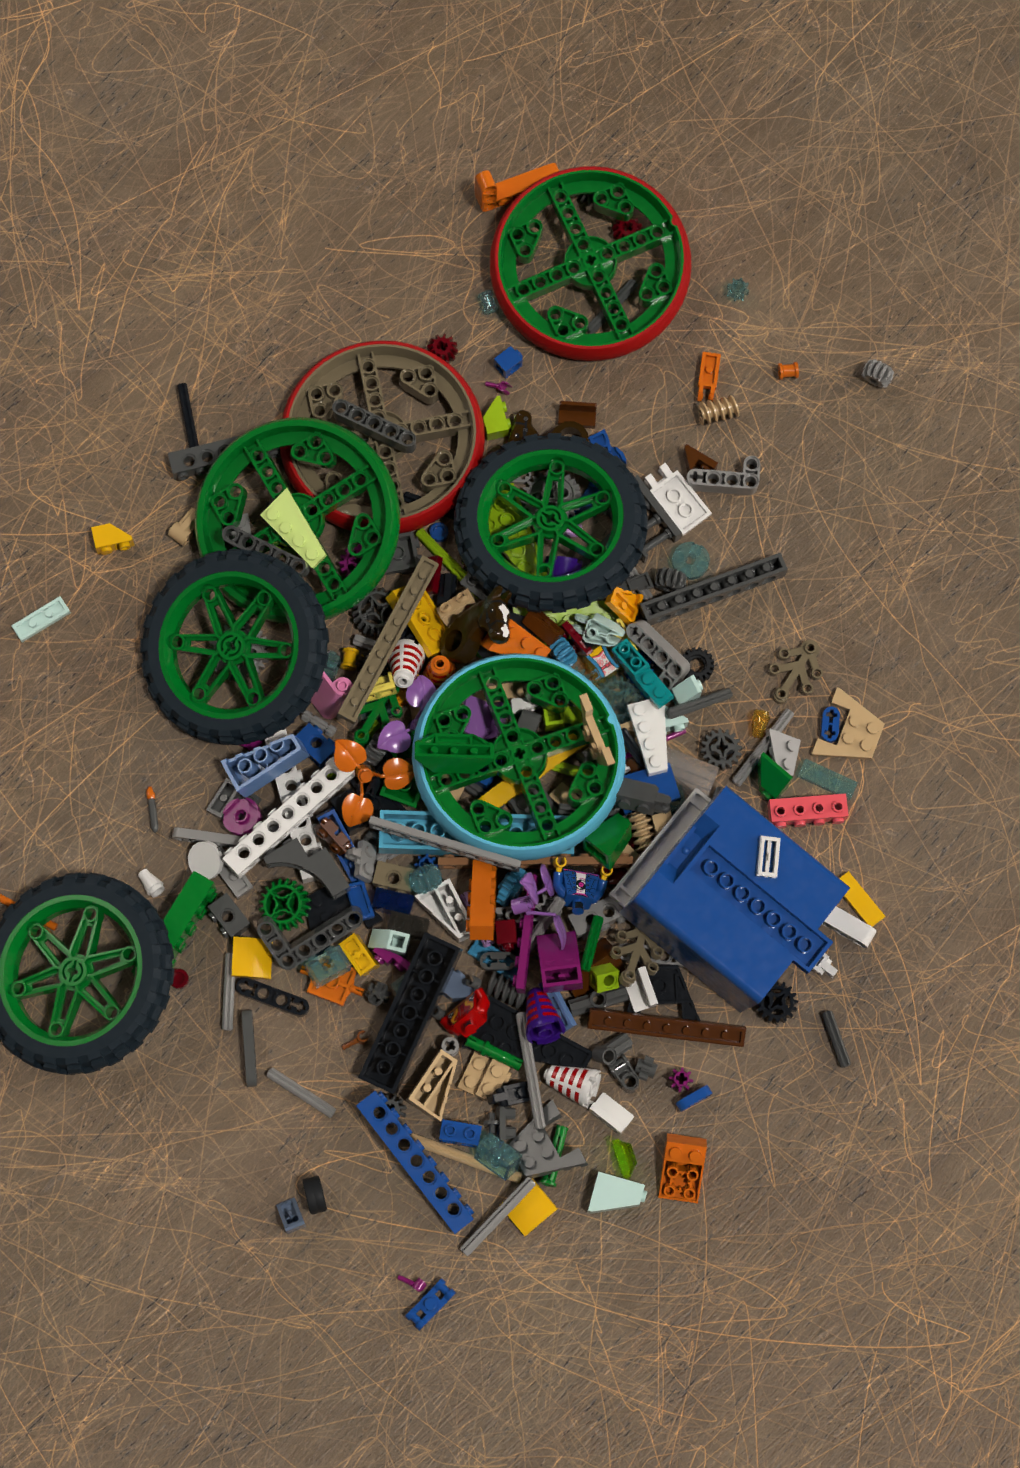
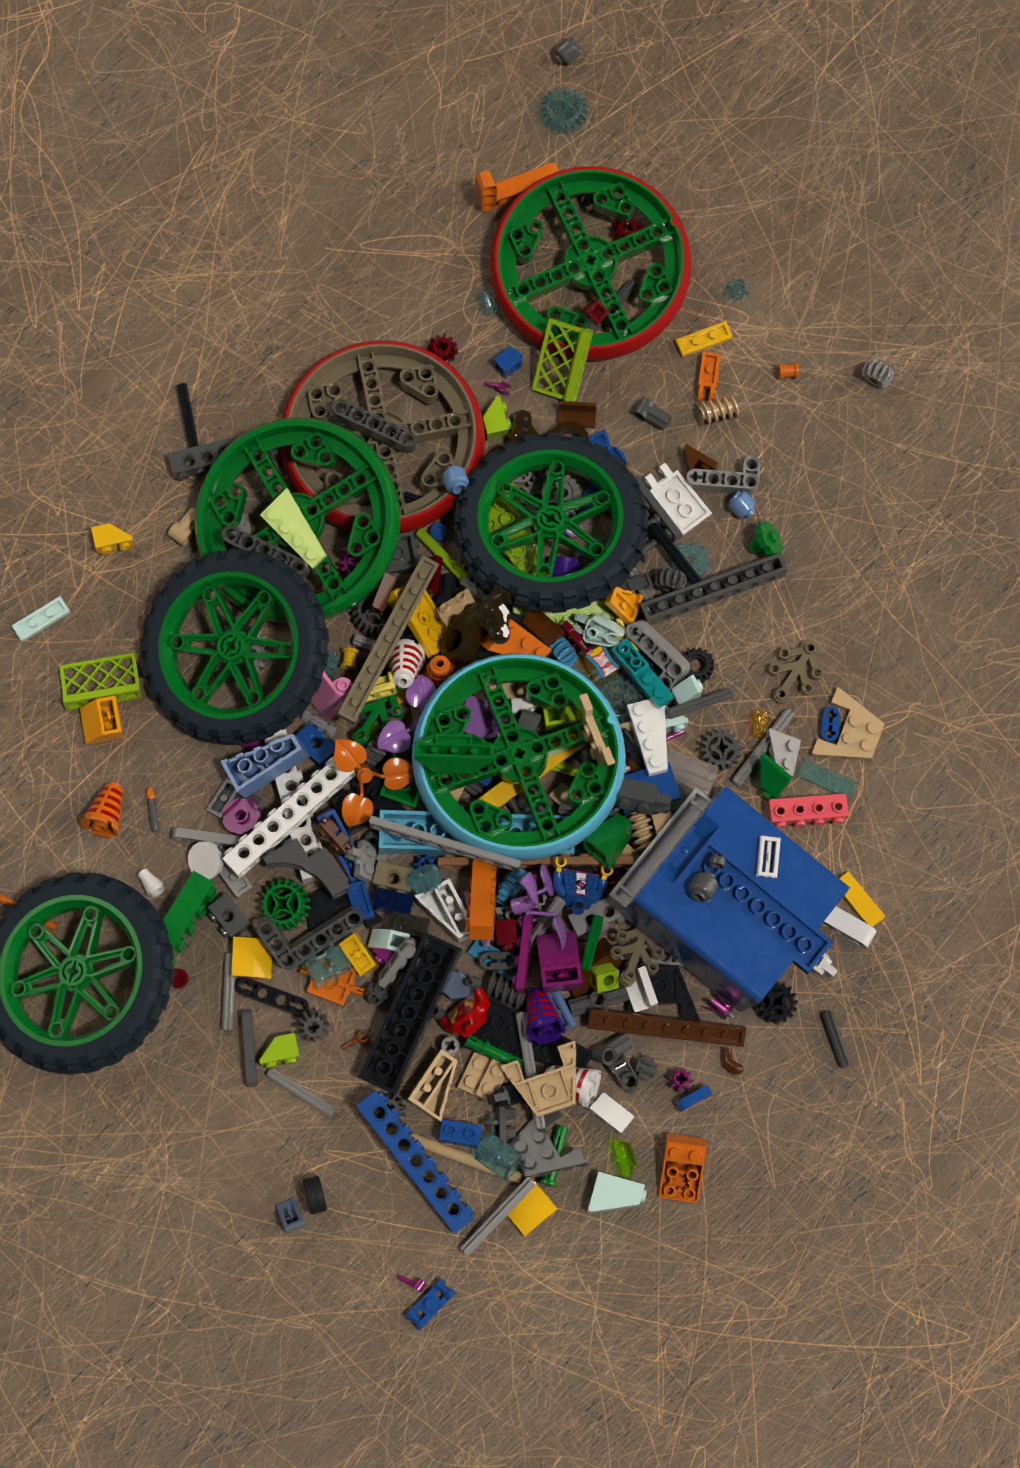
(101, 720): none -> light orange slope
(105, 812): none -> orange cone
(122, 693): none -> lime fence
(281, 1050): none -> lime slope
(305, 1023): none -> dark grey gear
(383, 593): none -> reddish brown slope
(397, 961): none -> light grey hinge
(455, 479): none -> medium blue head
(549, 1090): none -> tan wing
(560, 101): none -> clear light blue gear
(567, 51): none -> dark grey head
(578, 361): none -> lime fence
(595, 311): none -> dark red slope
(647, 411): none -> dark grey piece
(674, 553): none -> black axle
(703, 339): none -> yellow tile
(703, 886): none -> dark grey head
(717, 862): none -> dark grey hinge
(721, 1007): none -> flat silver piece
(729, 1064): none -> reddish brown arm
(742, 504): none -> medium blue head
(766, 540): none -> green plant

